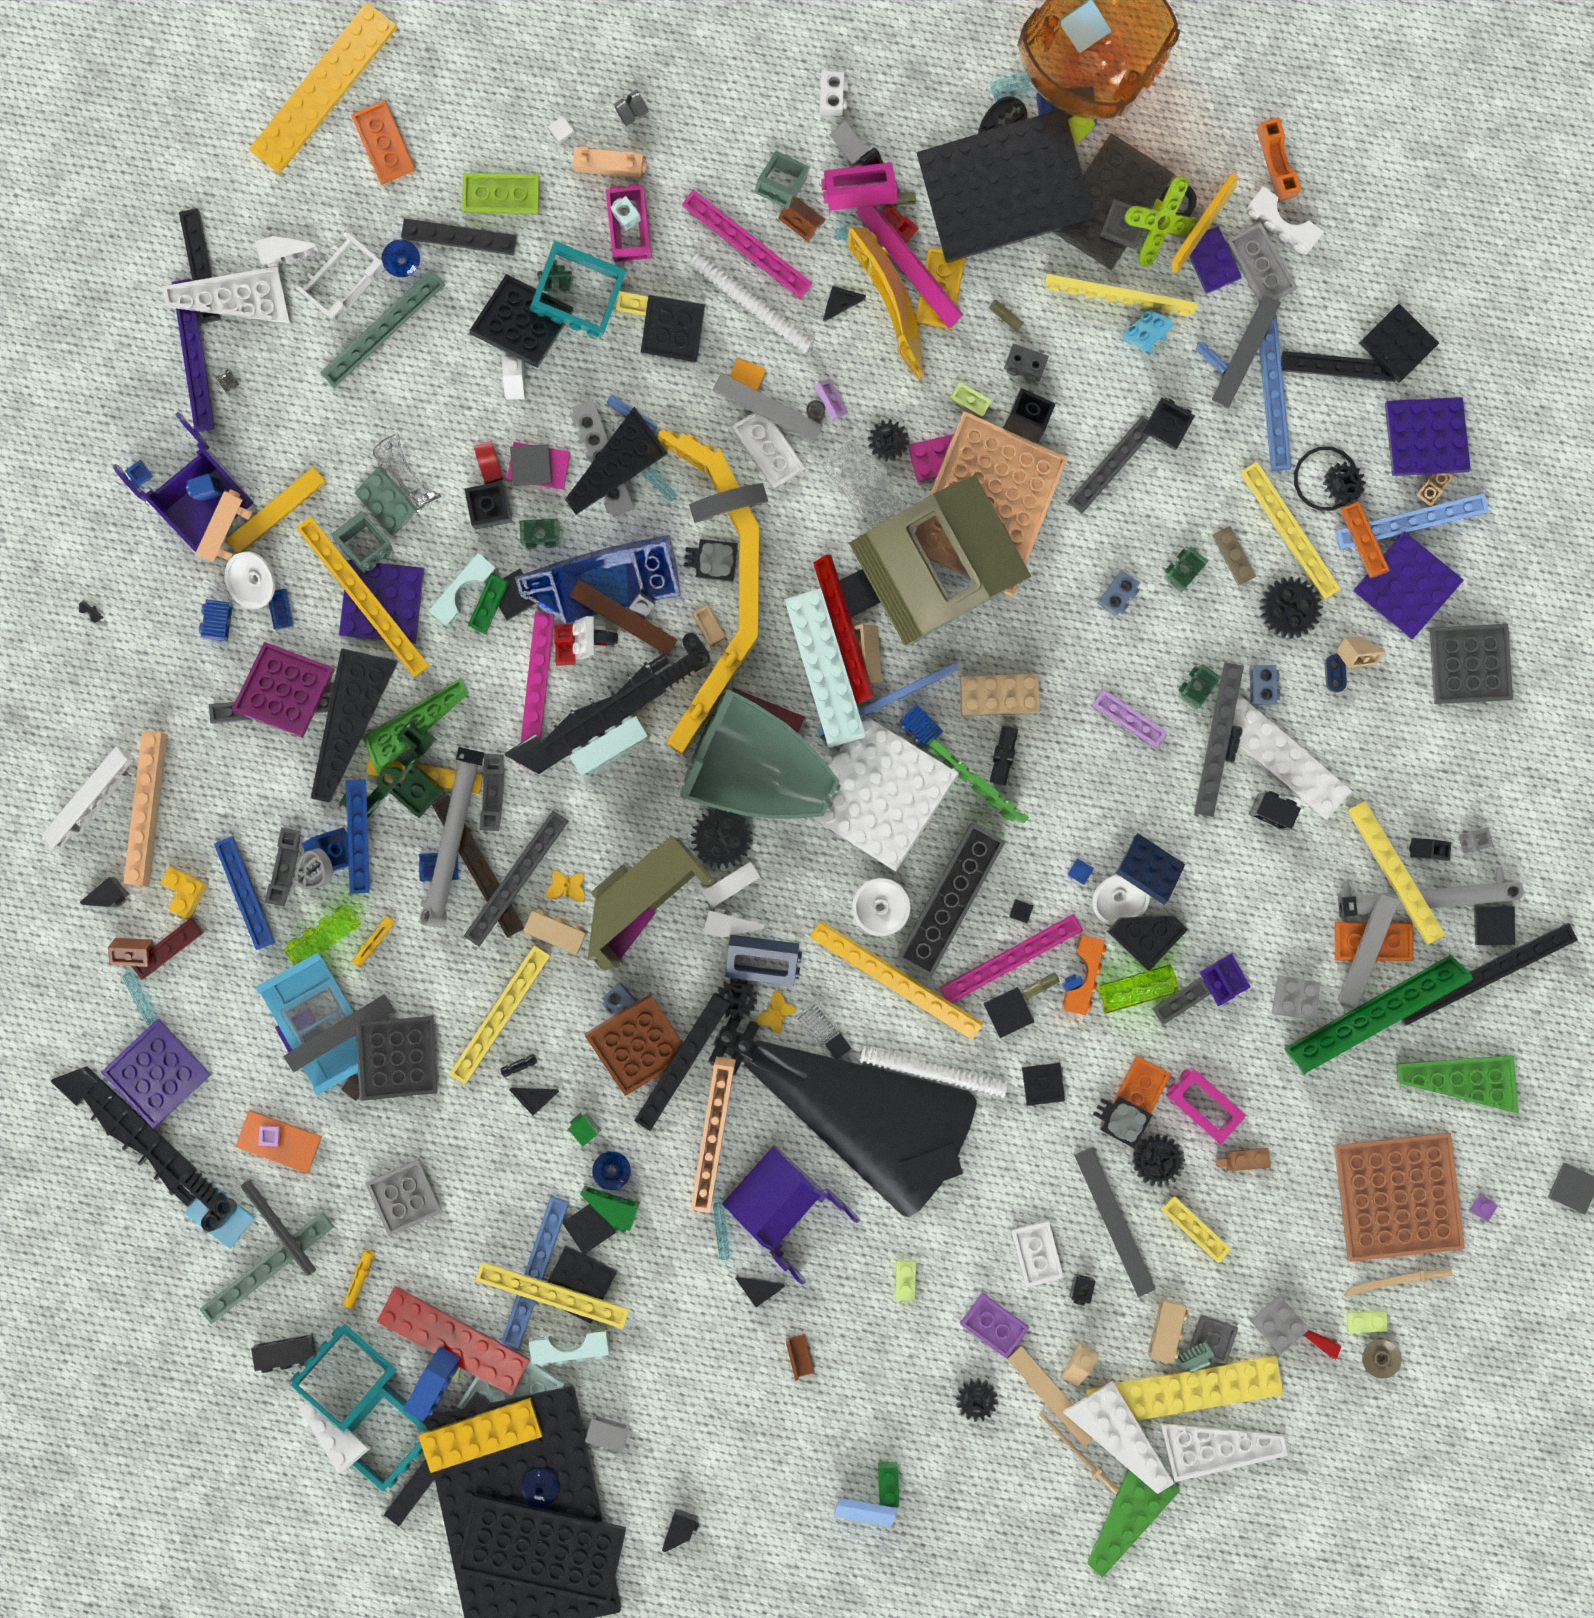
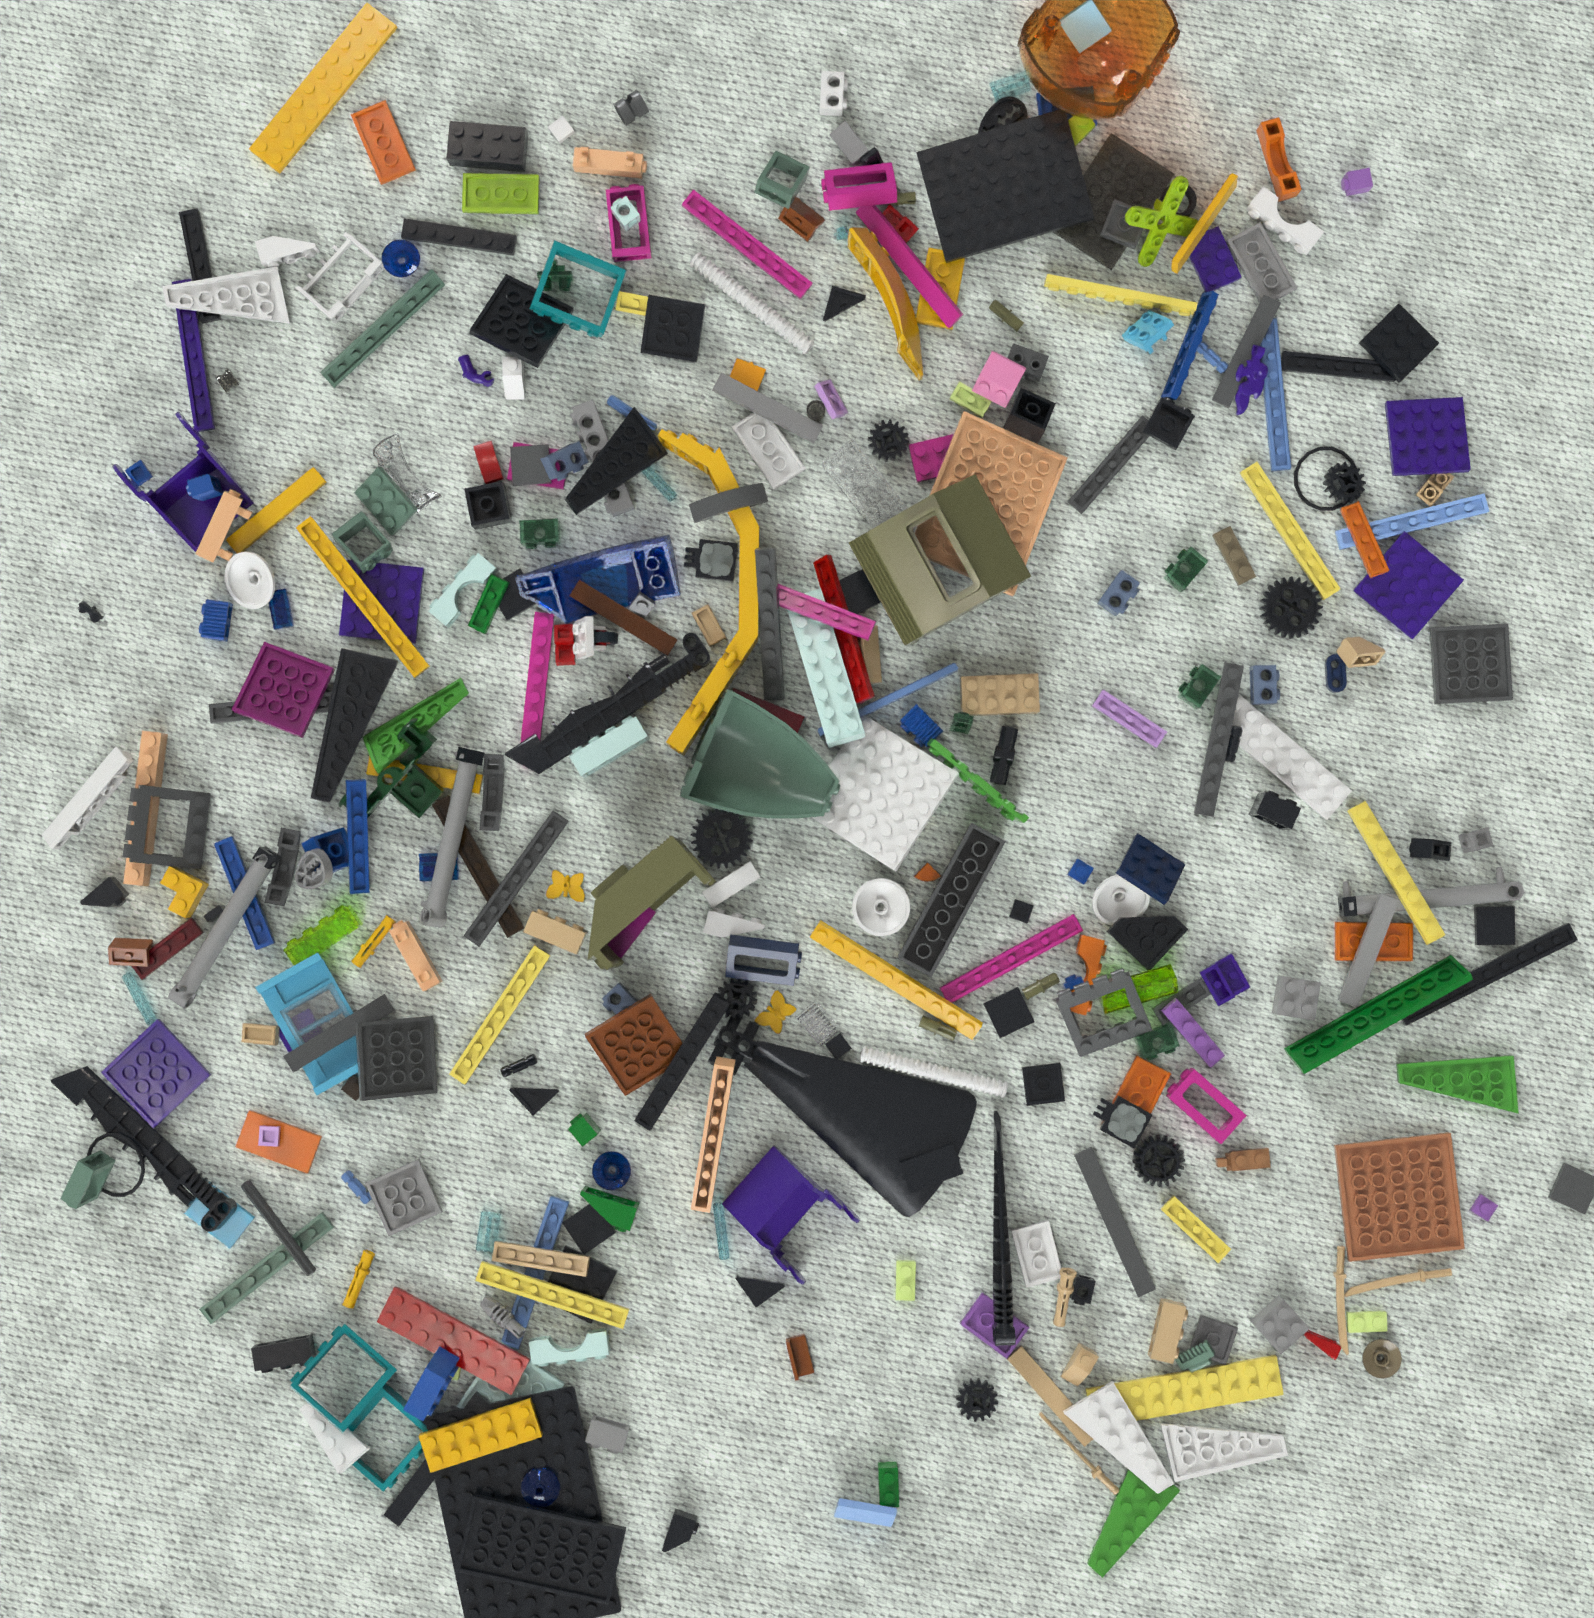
(87, 1179): none -> sand green window
(138, 1153): none -> black piece
(185, 991): none -> light grey piece
(195, 826): none -> dark grey hinge
(214, 913): none -> black tile
(260, 1034): none -> tan tile
(356, 1186): none -> medium blue axle
(415, 955): none -> light nougat brick
(471, 373): none -> dark purple piece
(485, 1248): none -> clear light blue tile
(487, 146): none -> black brick
(502, 1316): none -> light grey hinge
(541, 1258): none -> tan plate
(563, 457): none -> sand blue brick
(769, 623): none -> dark grey plate
(825, 612): none -> dark pink plate
(927, 873): none -> orange tile
(937, 1028): none -> olive axle
(961, 722): none -> clear green plate
(999, 379): none -> bright pink slope
(1002, 1280): none -> black piece
(1065, 1288): none -> tan pin
(1104, 1037): none -> dark grey hinge
(1168, 1042): none -> clear green brick
(1190, 344): none -> blue plate
(1192, 1032): none -> medium lavender plate
(1255, 373): none -> dark purple piece
(1340, 1303): none -> tan sword
(1357, 182): none -> medium lavender brick

